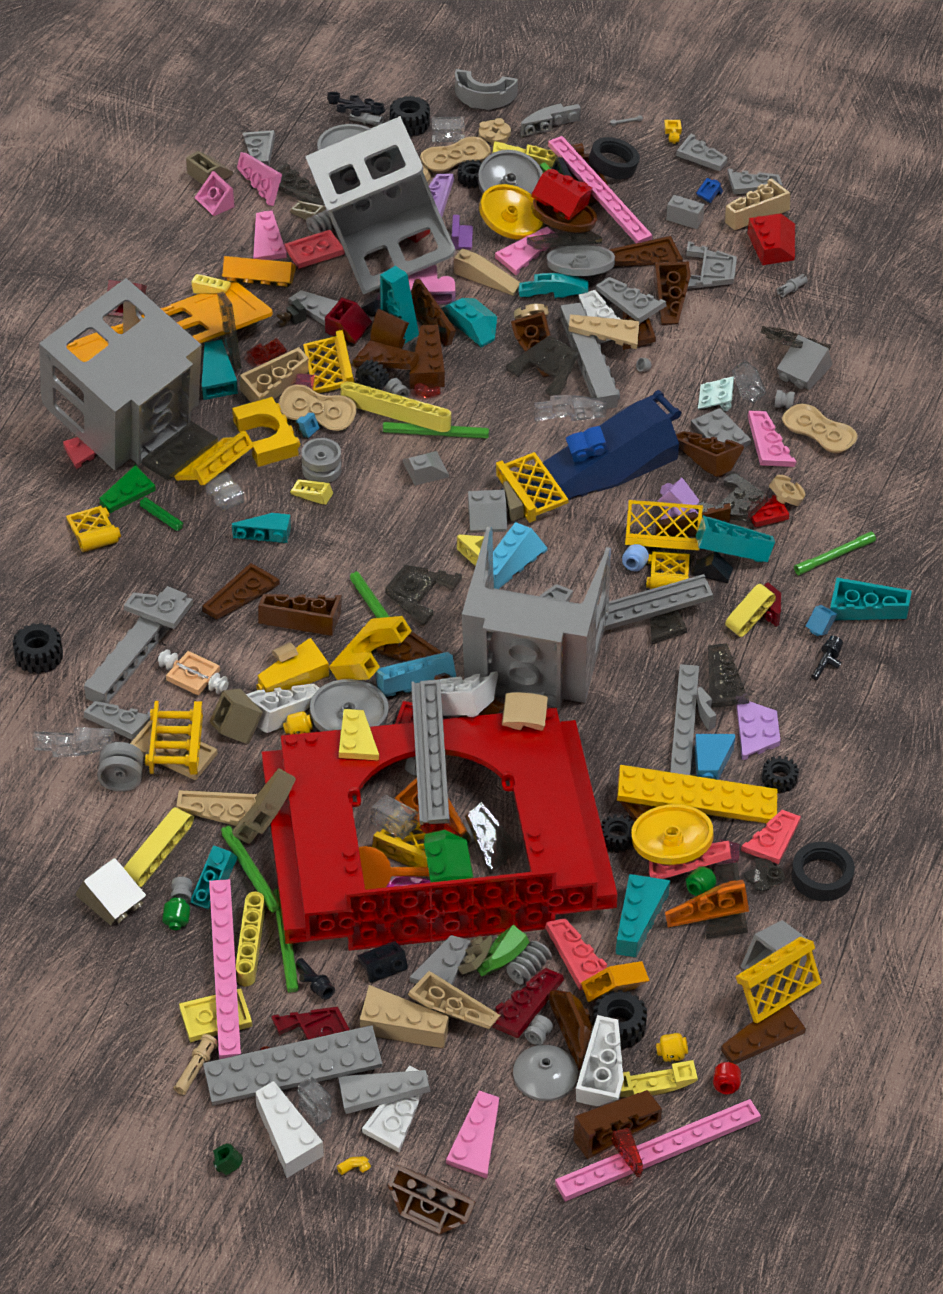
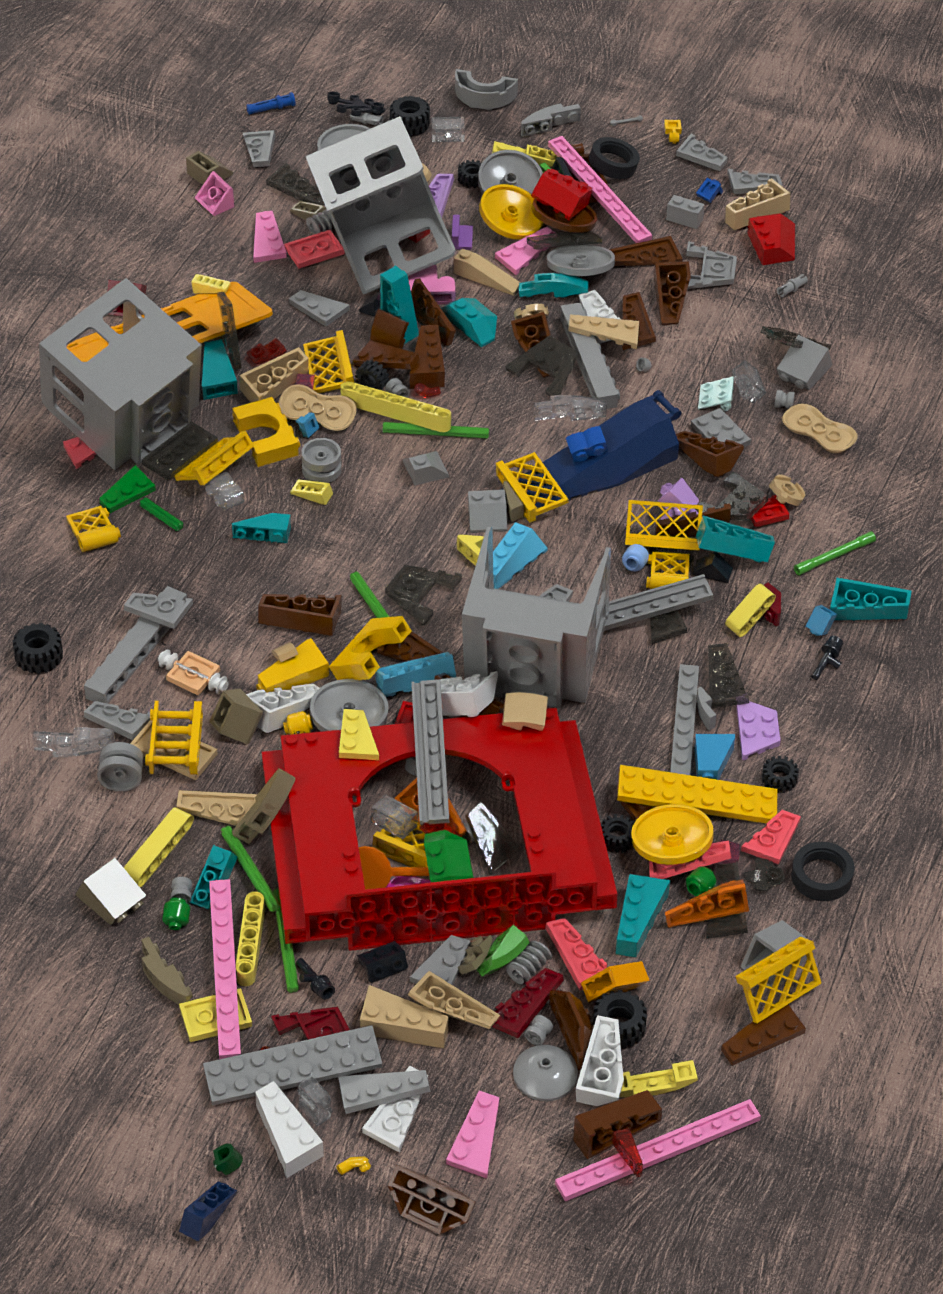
(164, 977): none -> dark tan slope
(199, 1056): tan pin -> none
(206, 1210): none -> dark blue slope
(240, 590): reddish brown wing -> none
(258, 270): light orange slope -> none
(261, 177): bright pink wing -> none
(277, 102): none -> blue pin
(295, 313): pearl dark grey piece -> none
(347, 317): dark red slope -> none
(446, 157): tan plate -> none
(488, 129): tan plate -> none
(630, 300): light grey wing -> none
(672, 1047): yellow head -> none
(727, 1078): red head -> none
(768, 442): bright pink wing -> none

